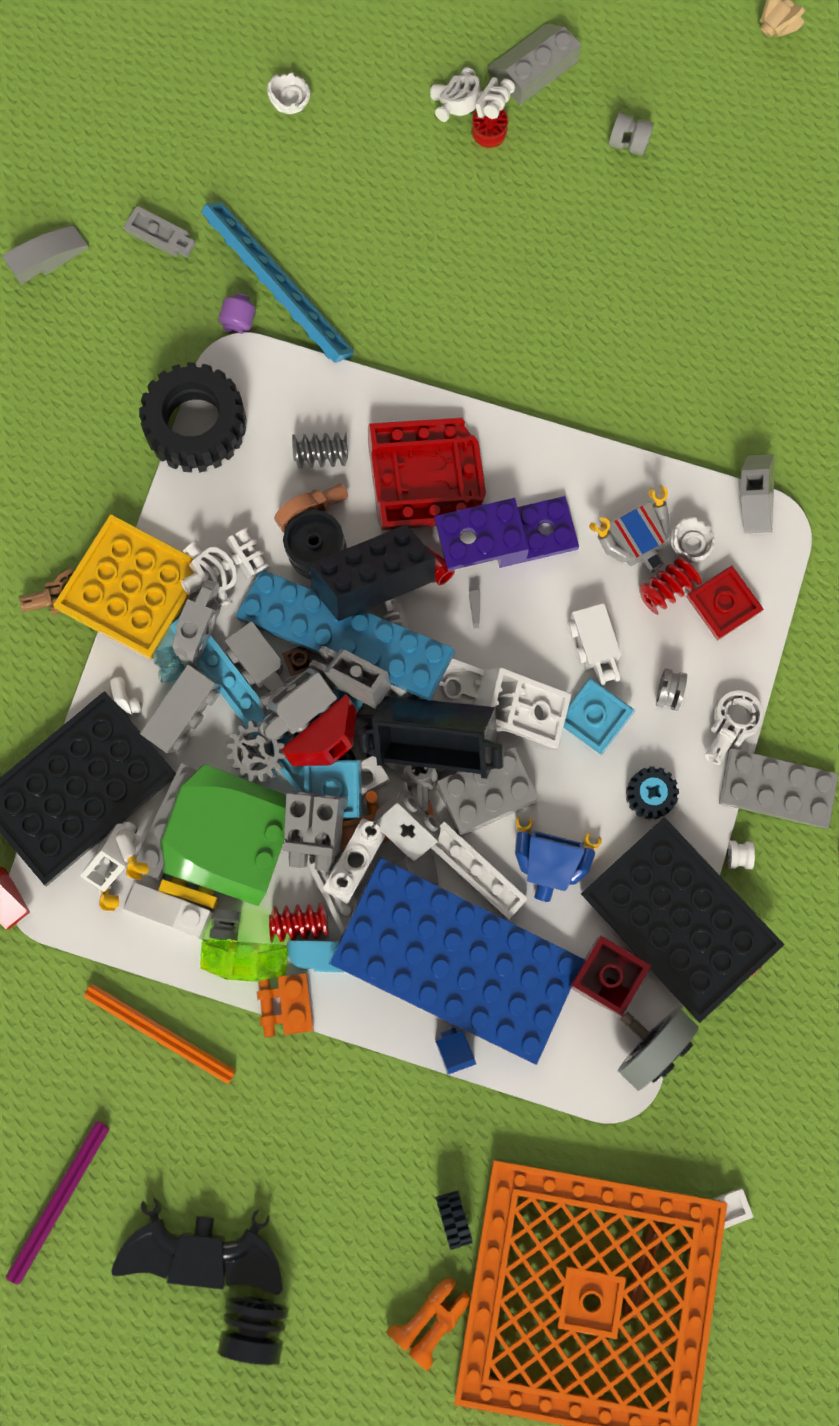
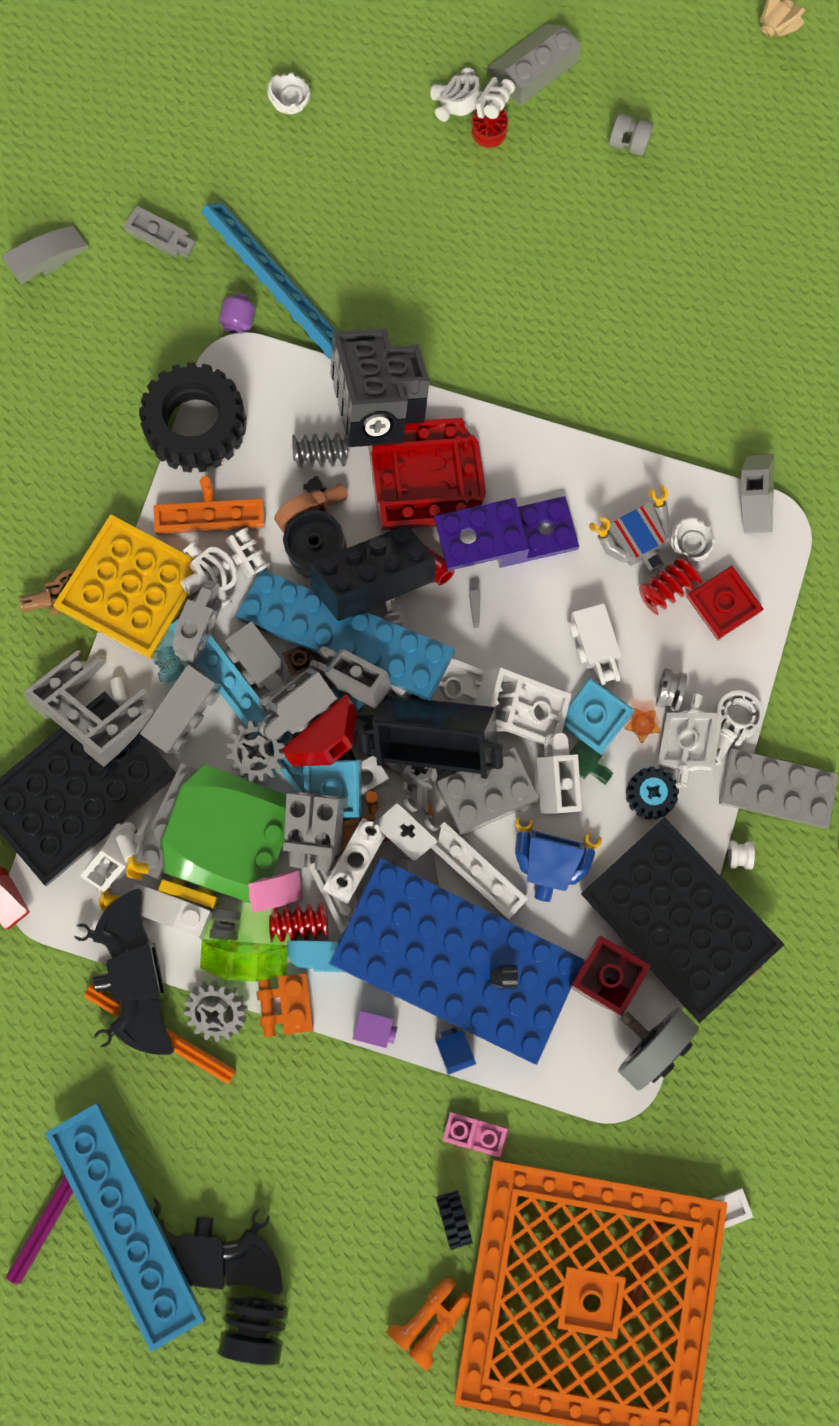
(101, 739): none -> light grey wedge
(125, 1227): none -> dark azure plate
(131, 976): none -> black torso
(209, 514): none -> orange plate
(215, 1006): none -> light grey gear
(275, 891): none -> bright pink slope
(314, 484): none -> black piece
(374, 1029): none -> medium lavender brick
(377, 386): none -> dark grey piece
(475, 1135): none -> bright pink slope
(504, 977): none -> black hose
(558, 777): none -> white brick
(588, 763): none -> clear green plate
(643, 731): none -> clear orange plate
(690, 740): none -> white plate

